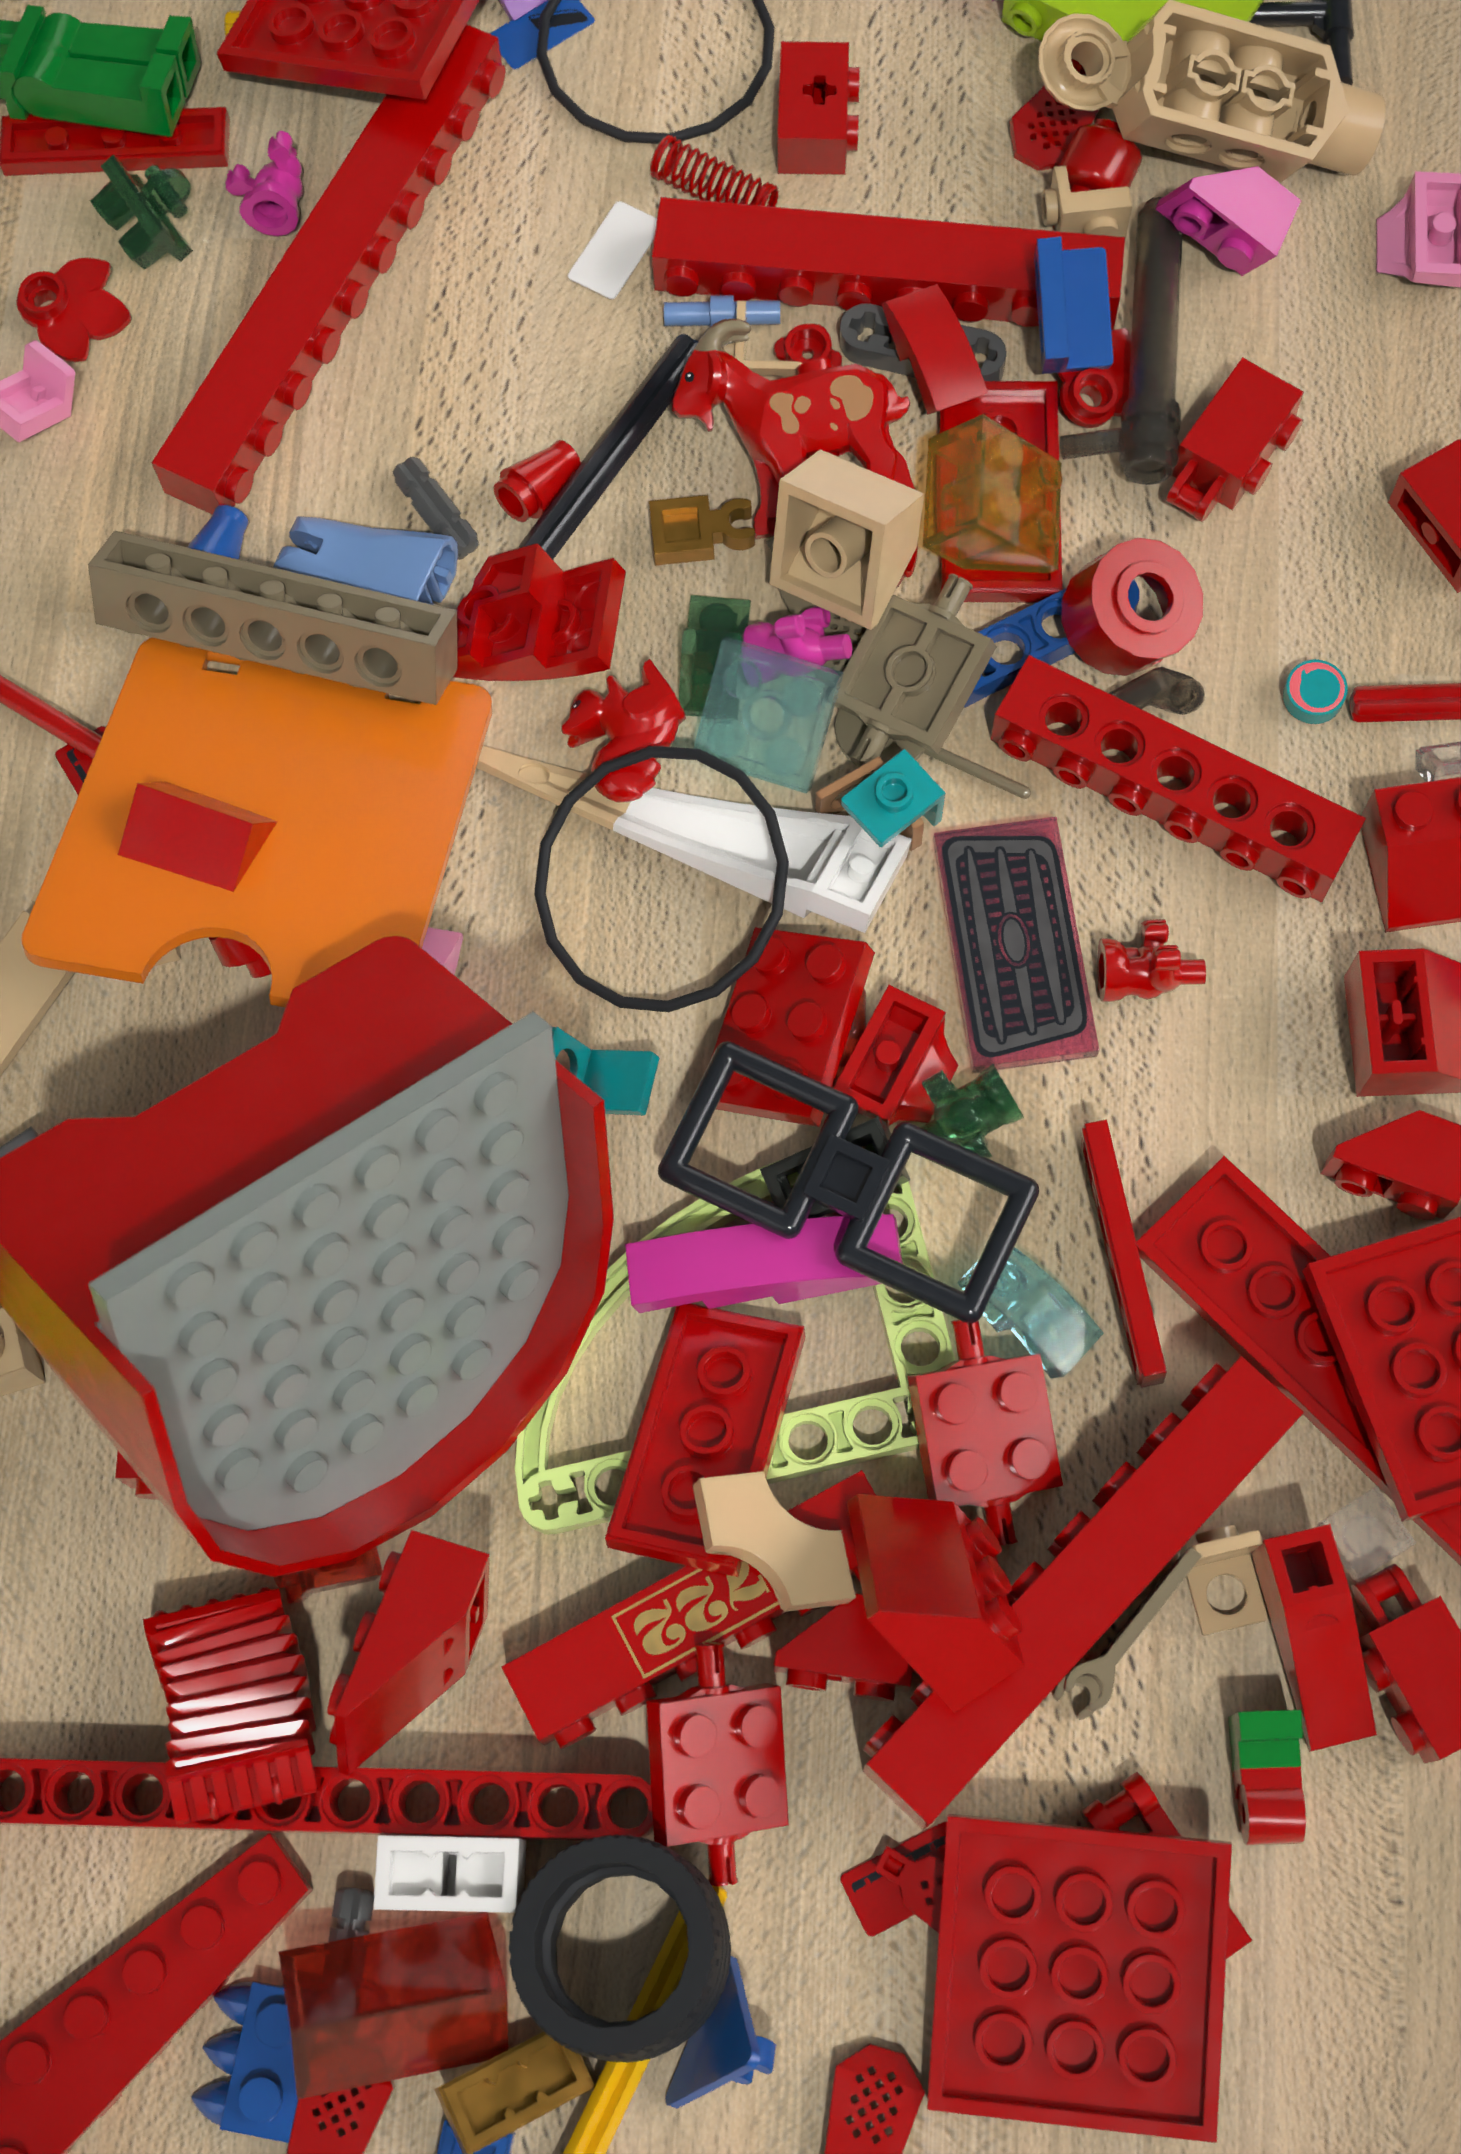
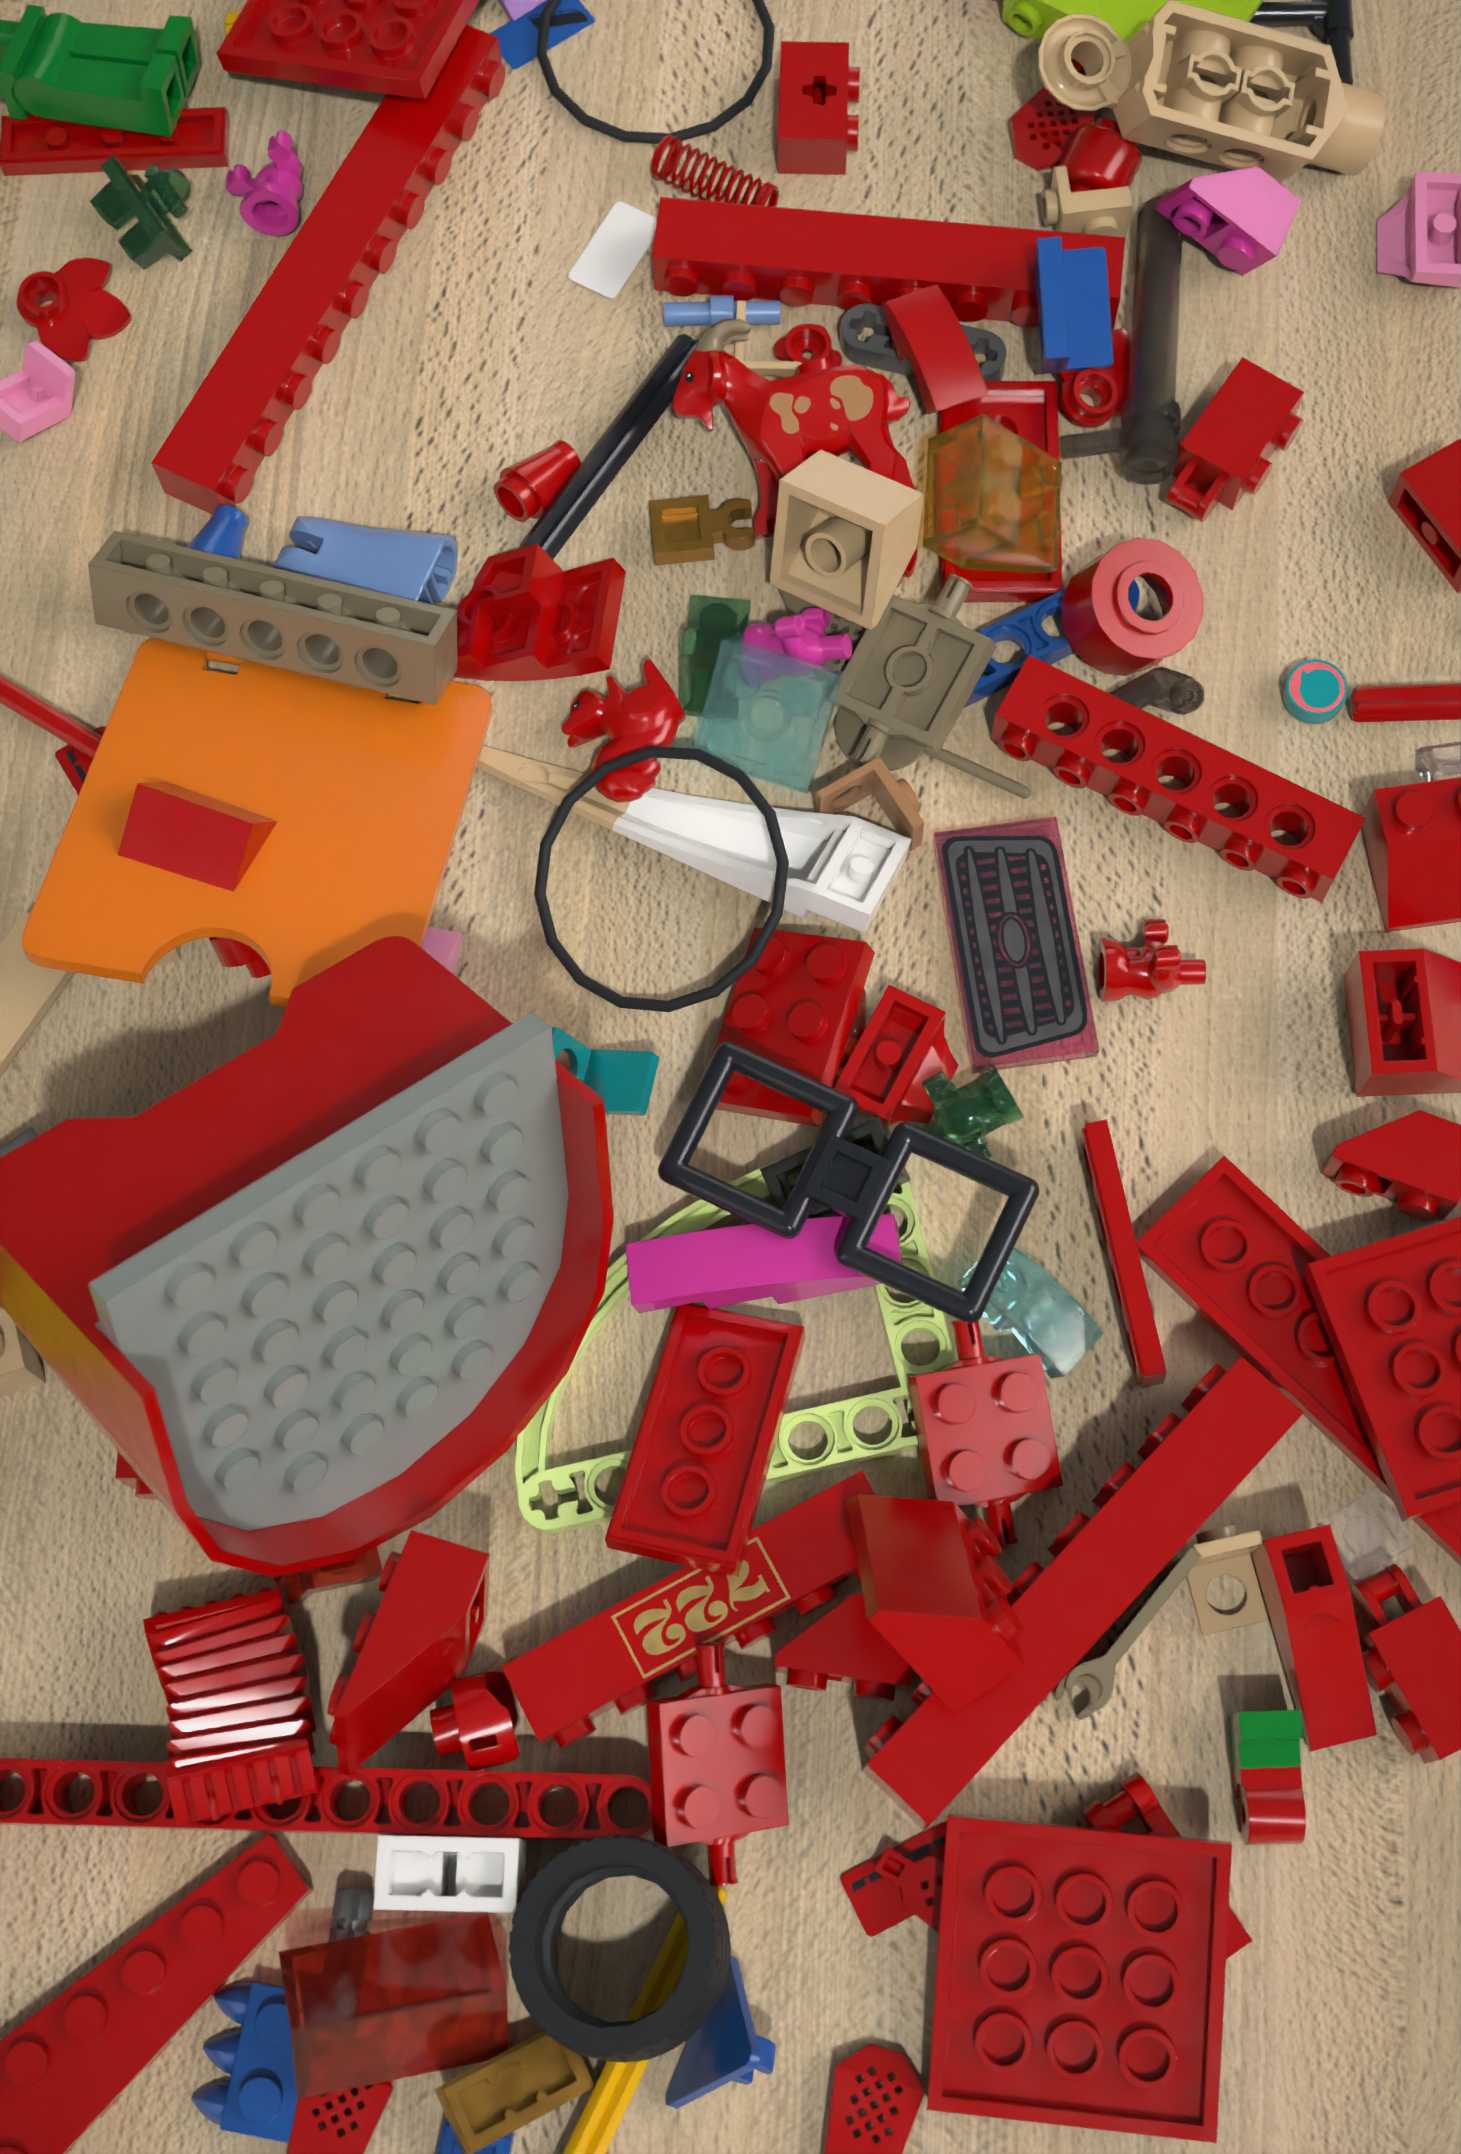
(434, 505): dark grey axle -> none
(478, 1721): none -> red piece
(747, 1522): tan tile -> none
(895, 799): teal bracket -> none

